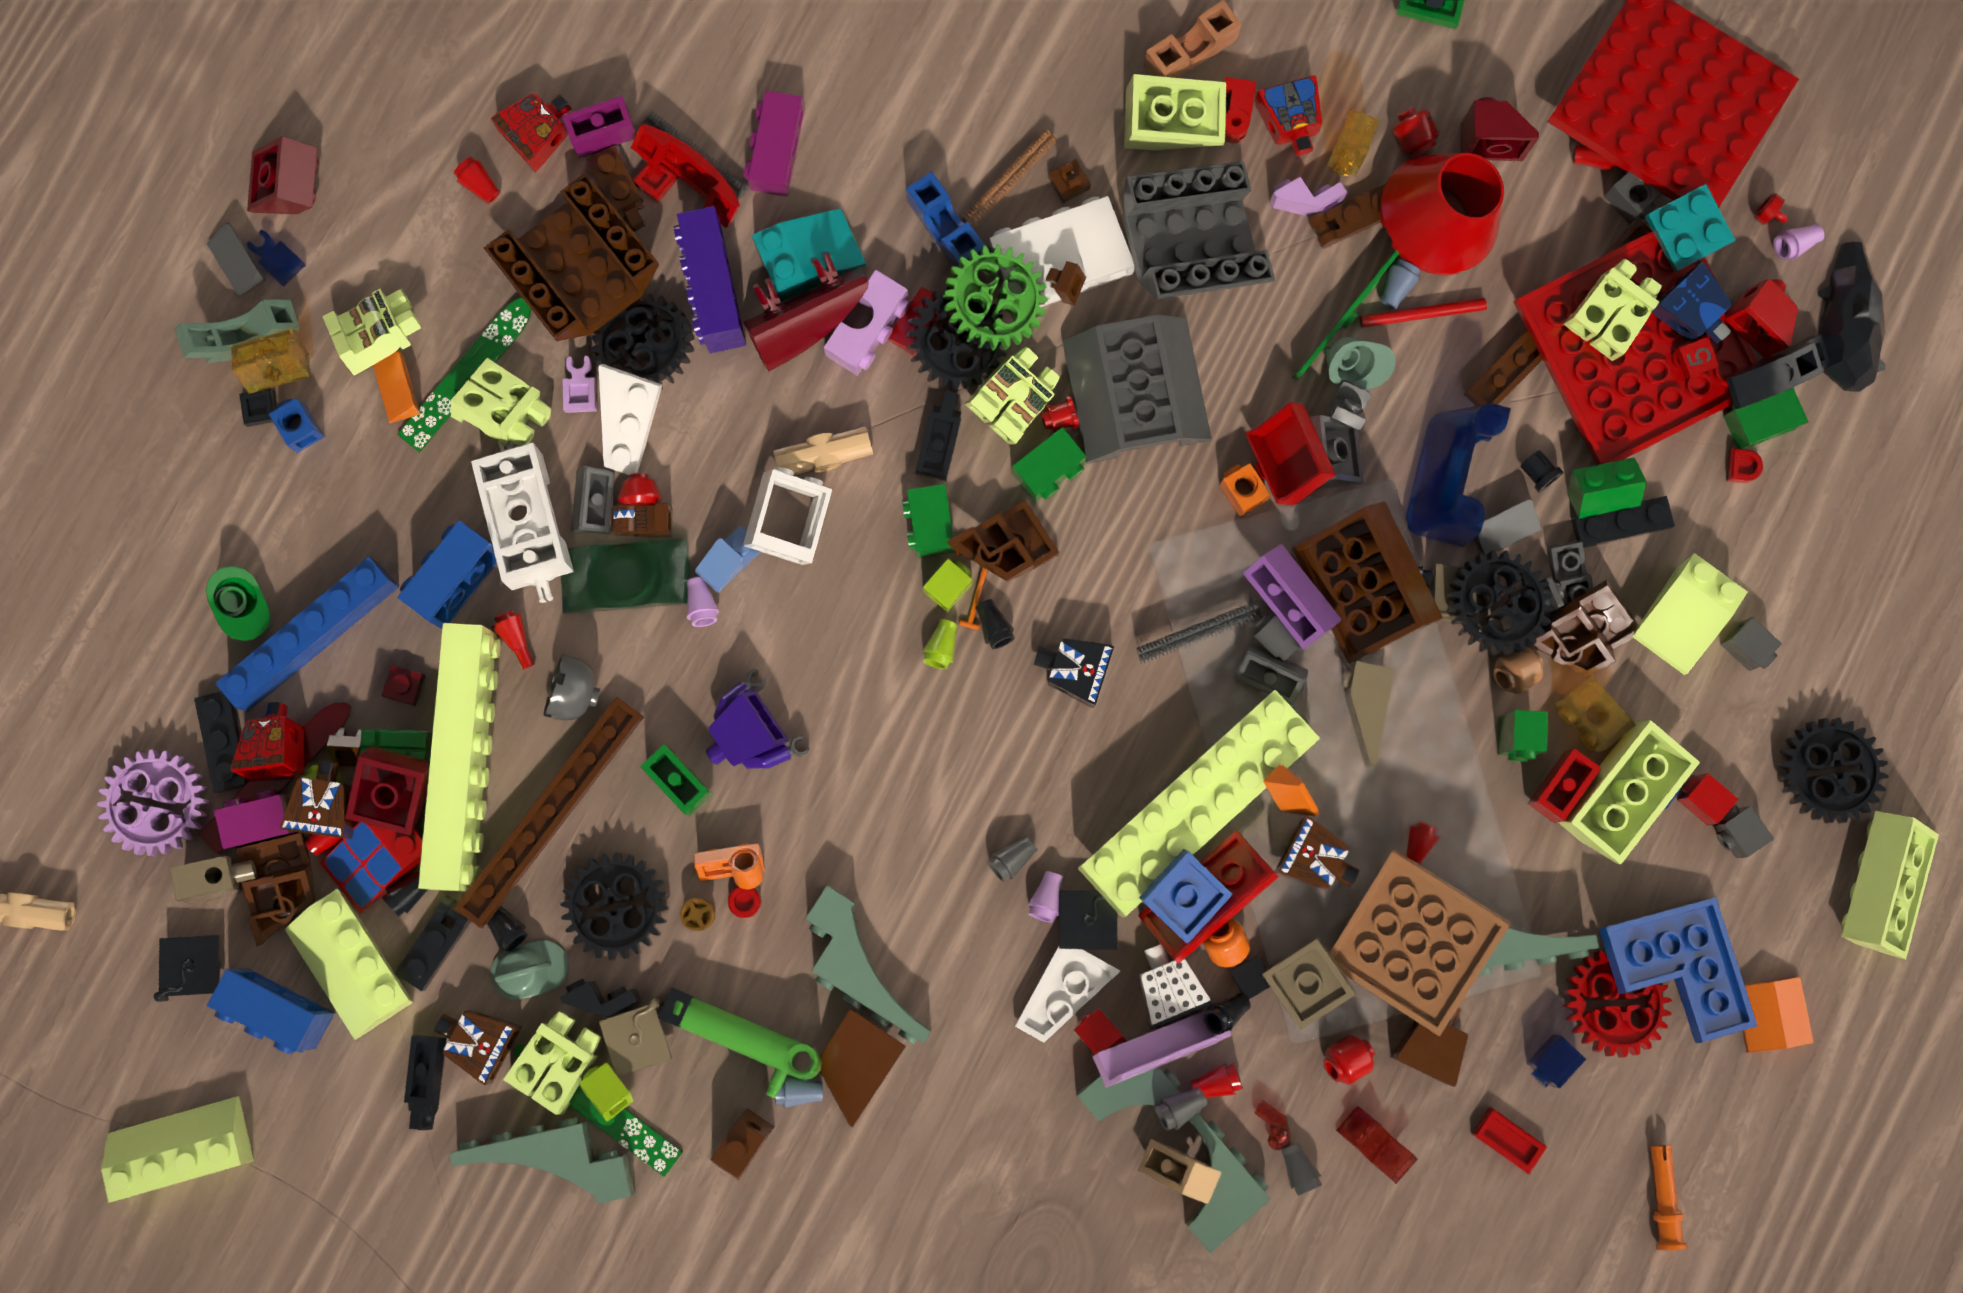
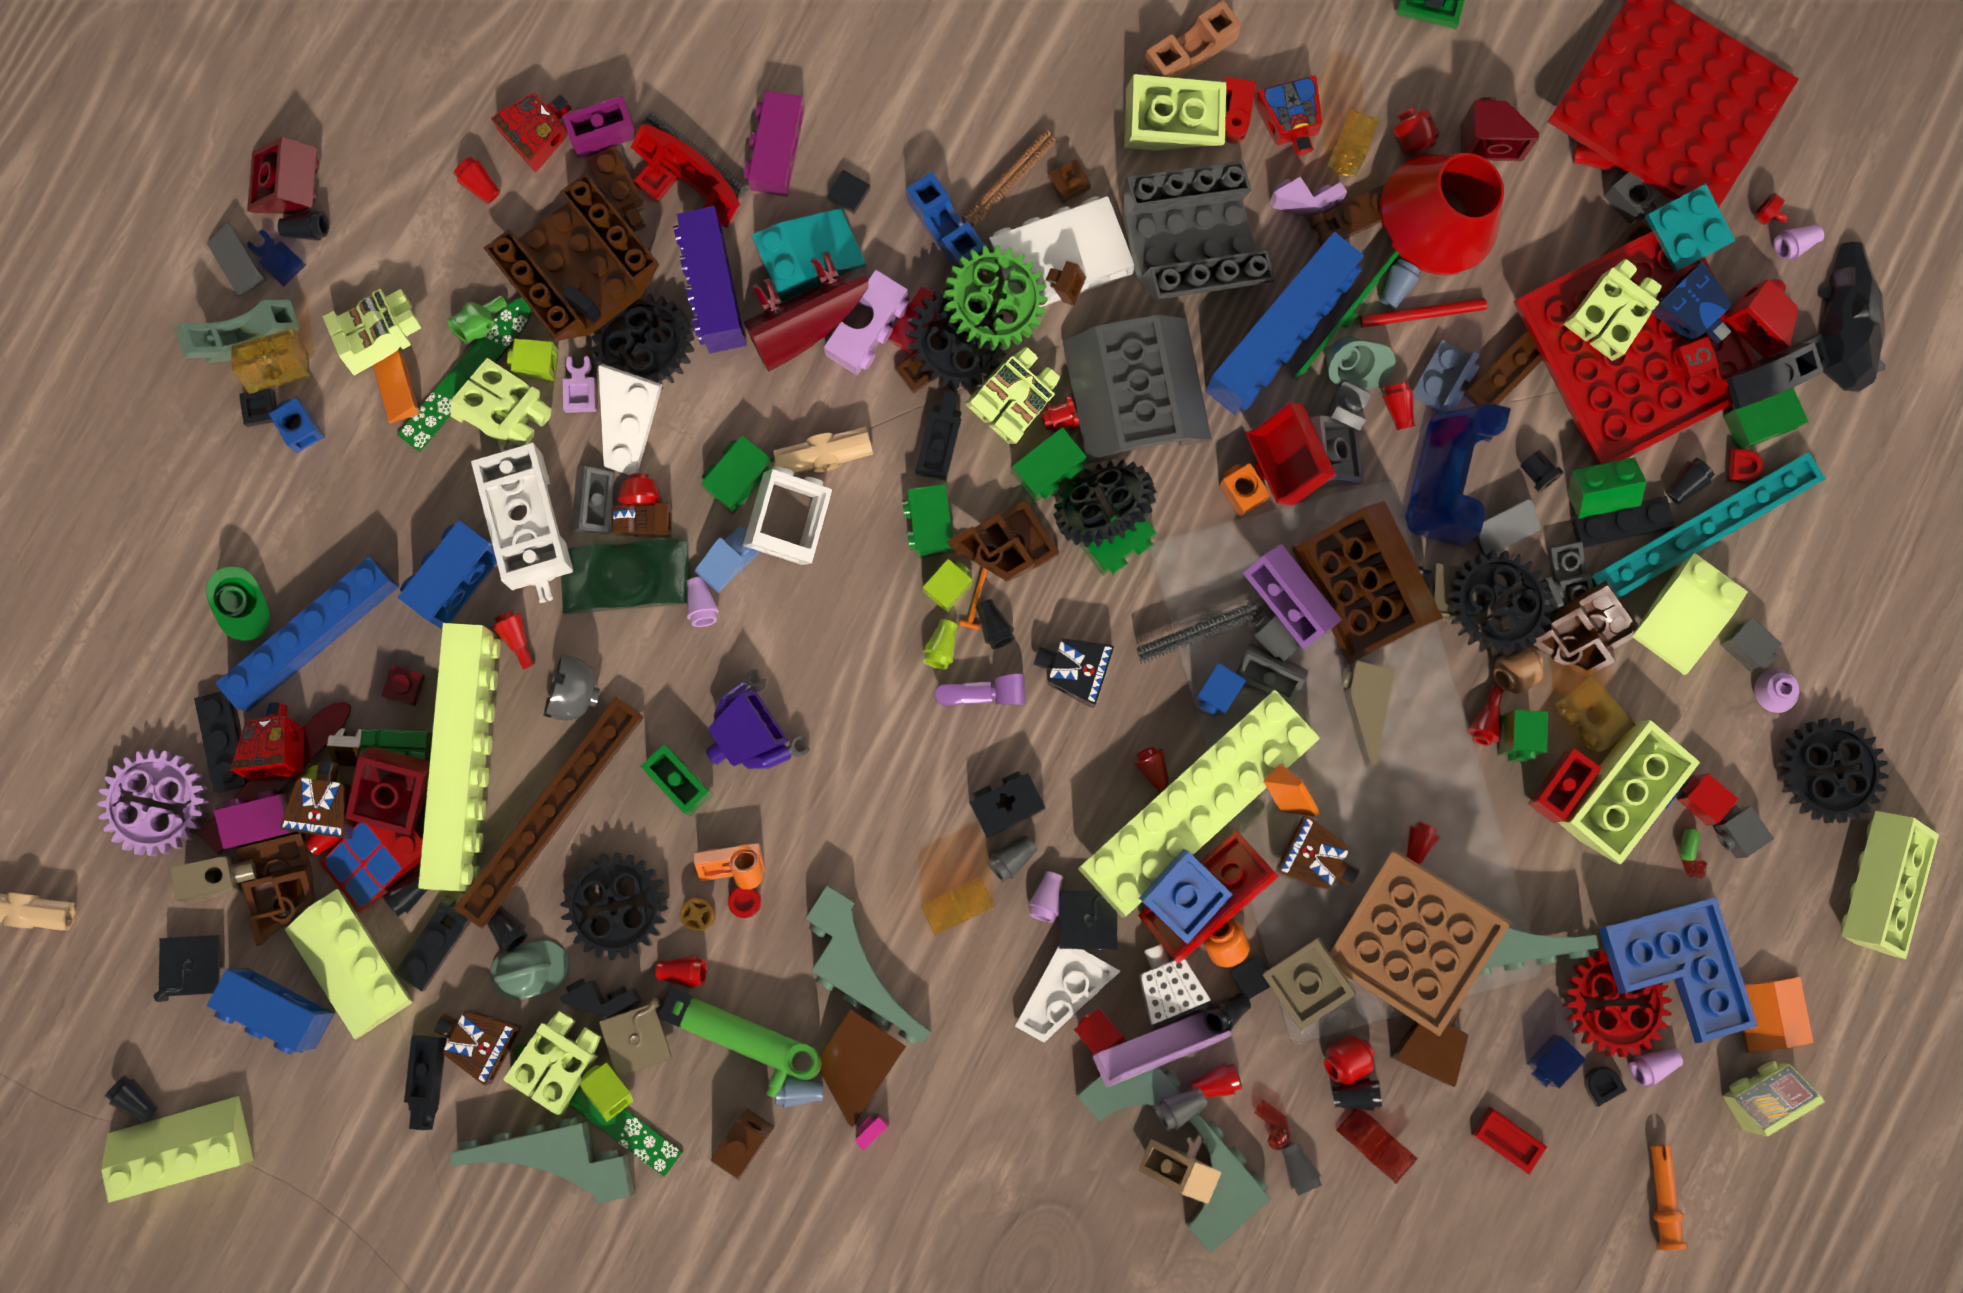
(131, 1099): none -> black cone
(304, 225): none -> black cone
(475, 320): none -> bright green piece
(533, 359): none -> lime brick
(581, 303): none -> black tile
(683, 971): none -> red cone
(736, 473): none -> green brick
(848, 192): none -> black tile
(870, 1130): none -> dark pink plate
(908, 372): none -> reddish brown tile
(957, 906): none -> clear yellow brick
(996, 820): none -> black brick
(1007, 690): none -> medium lavender piece
(1113, 556): none -> green brick
(1127, 491): none -> black gear
(1153, 767): none -> red cone
(1219, 691): none -> blue brick
(1284, 323): none -> blue brick
(1360, 1095): none -> black cone
(1400, 404): none -> red cone
(1444, 376): none -> sand blue bracket
(1486, 725): none -> red cone
(1603, 1085): none -> black tile
(1655, 1066): none -> lavender cone
(1688, 854): none -> arm
(1690, 480): none -> black cone
(1711, 525): none -> teal plate
(1771, 1098): none -> slope
(1776, 690): none -> lavender cone

